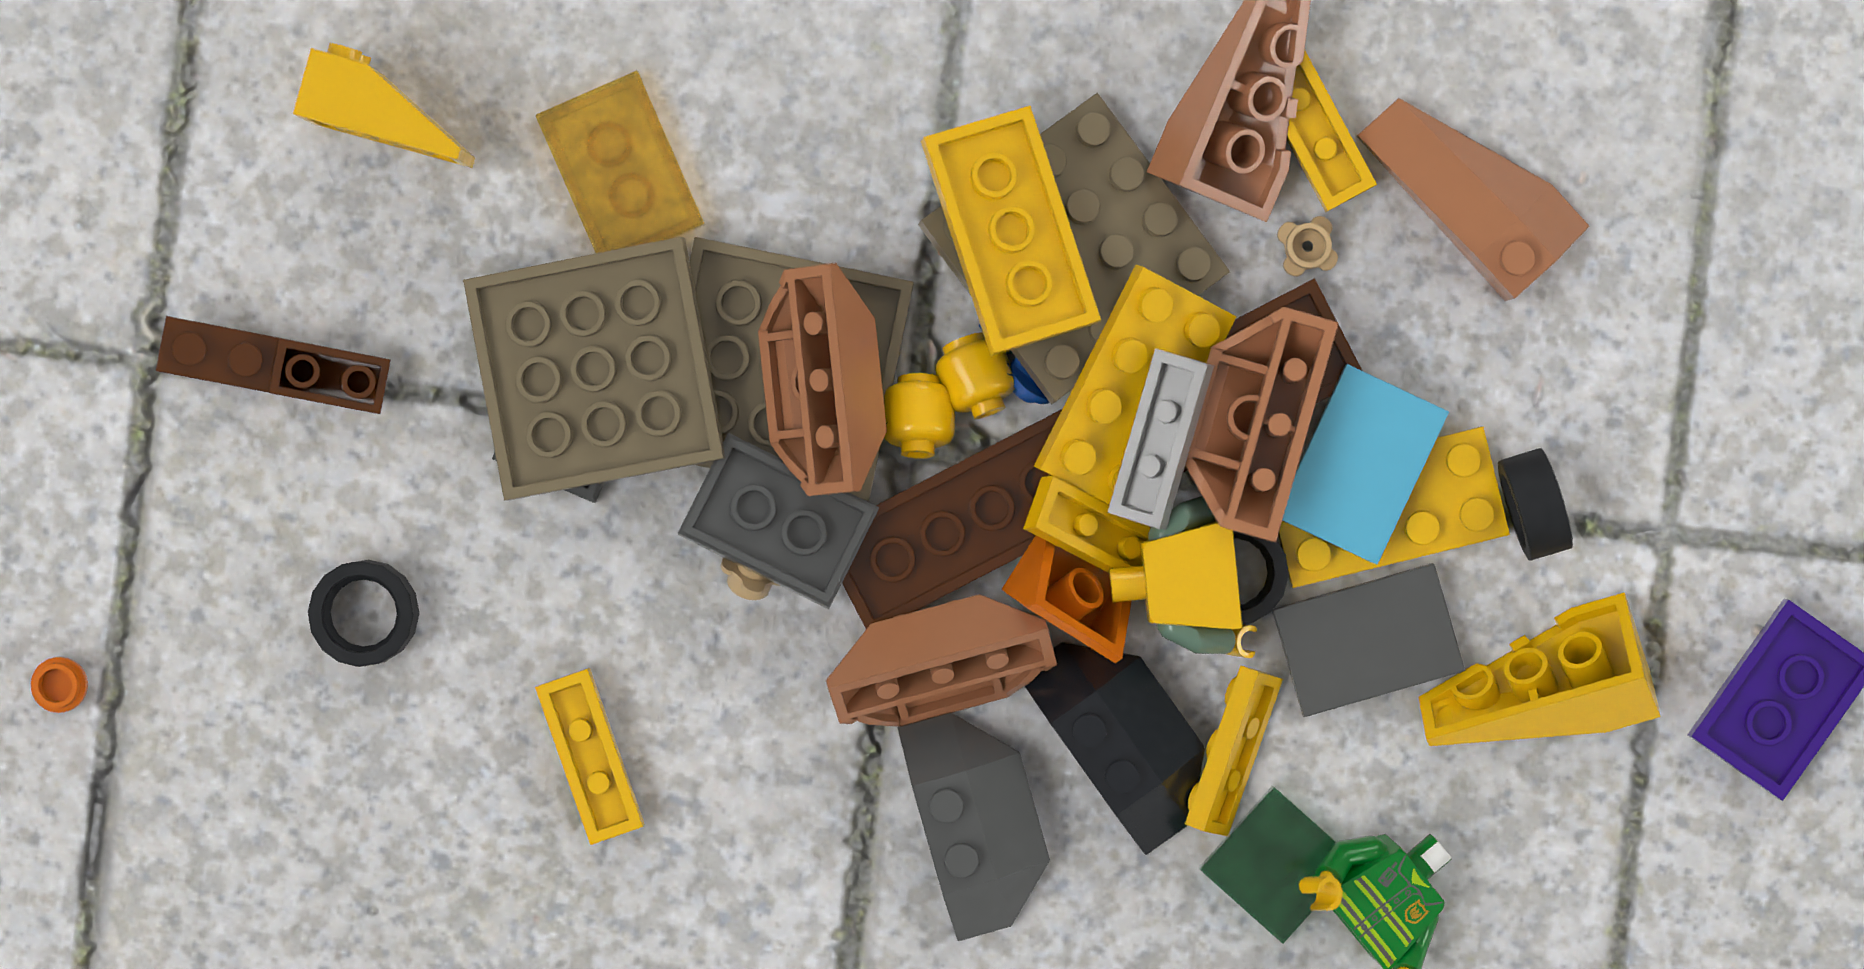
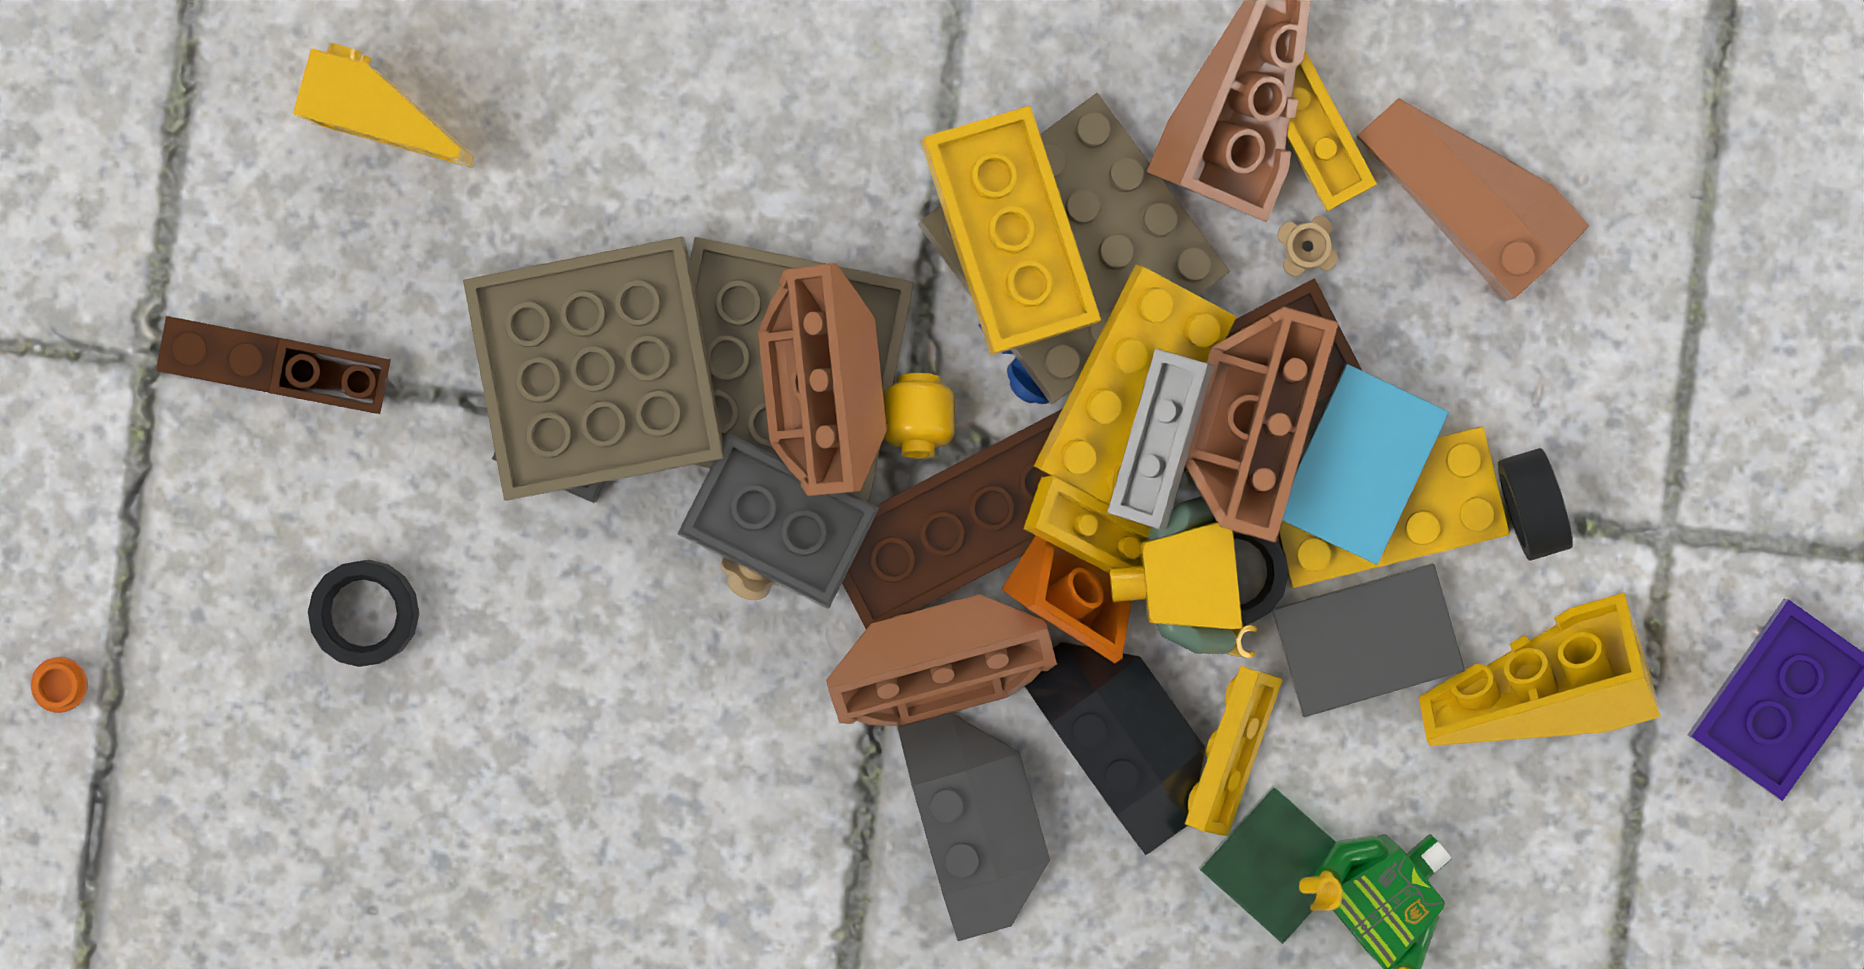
(589, 756): yellow plate -> none
(620, 166): clear yellow tile -> none
(975, 377): yellow head -> none

